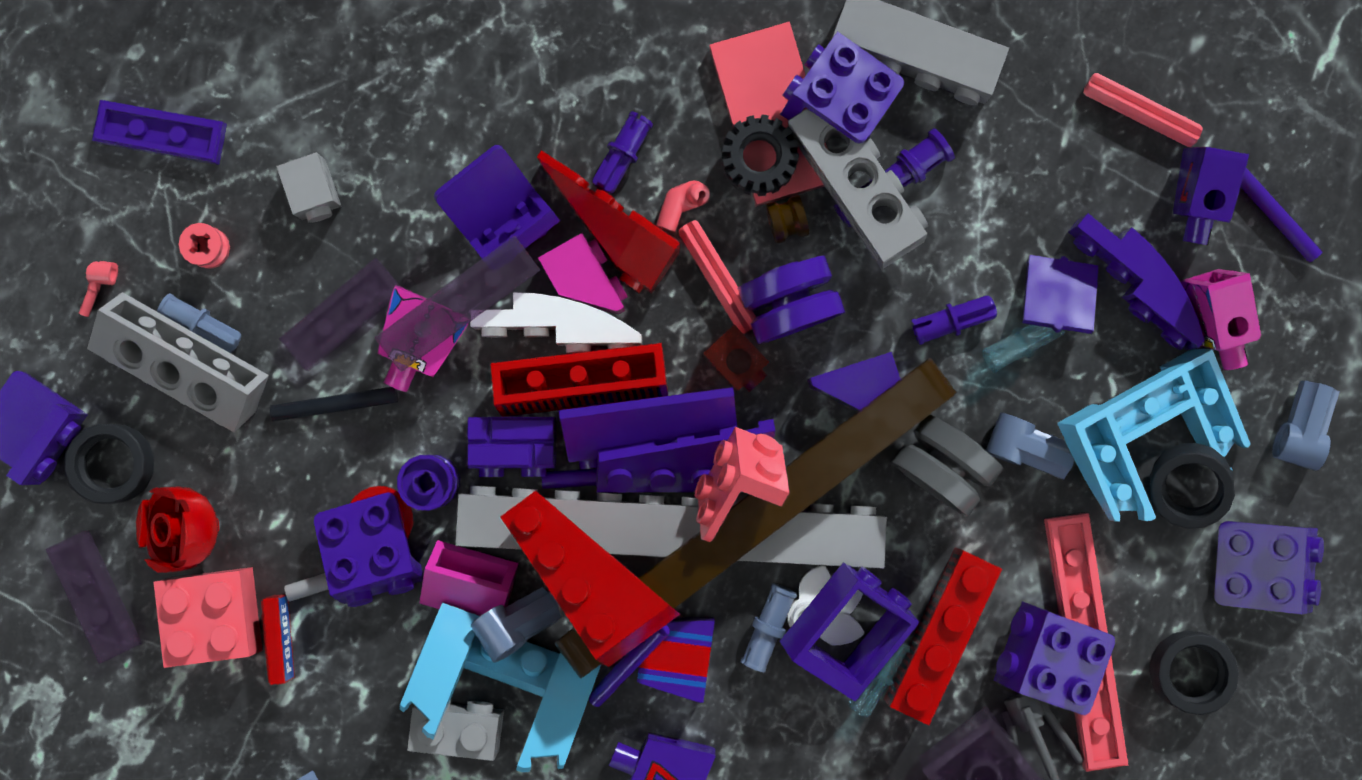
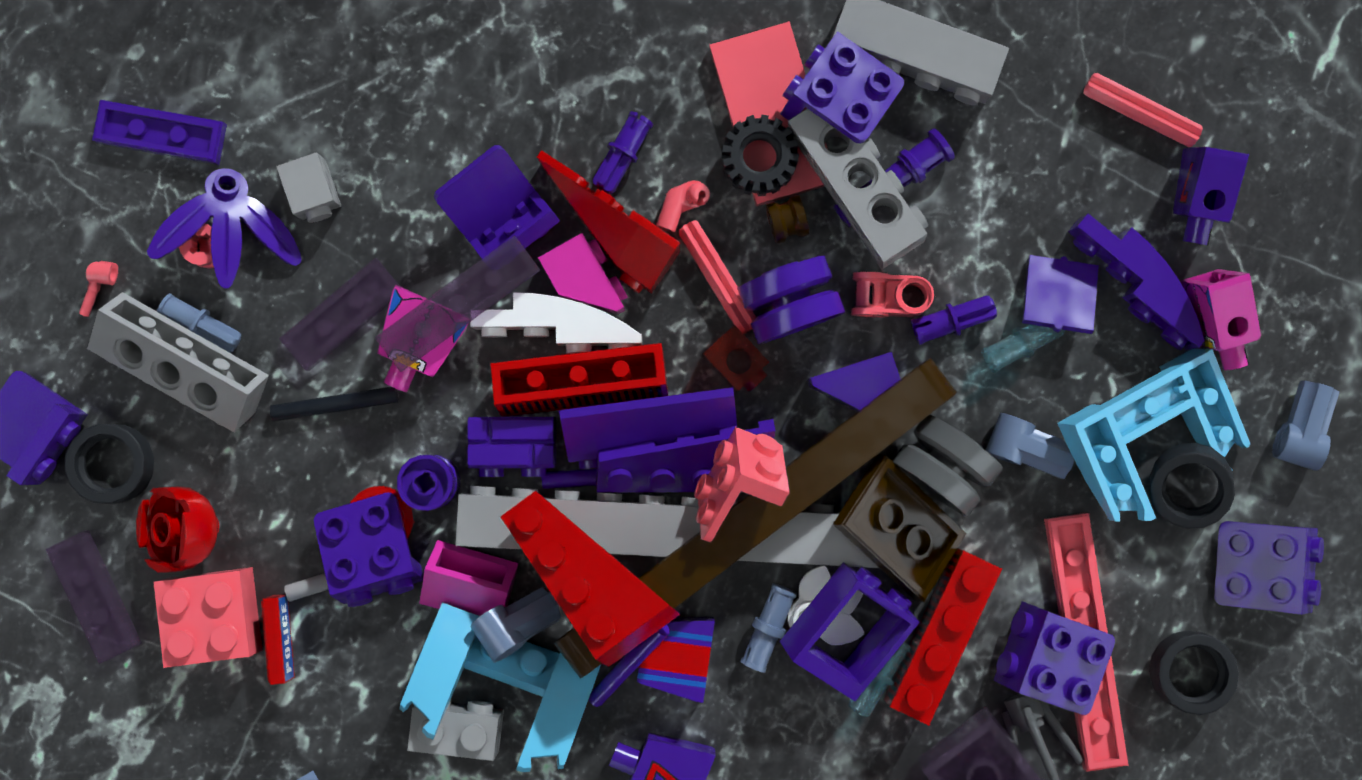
(226, 235): none -> dark purple plant
(887, 295): none -> coral piece
(900, 528): none -> dark brown tile
(1279, 217): dark purple bar -> none

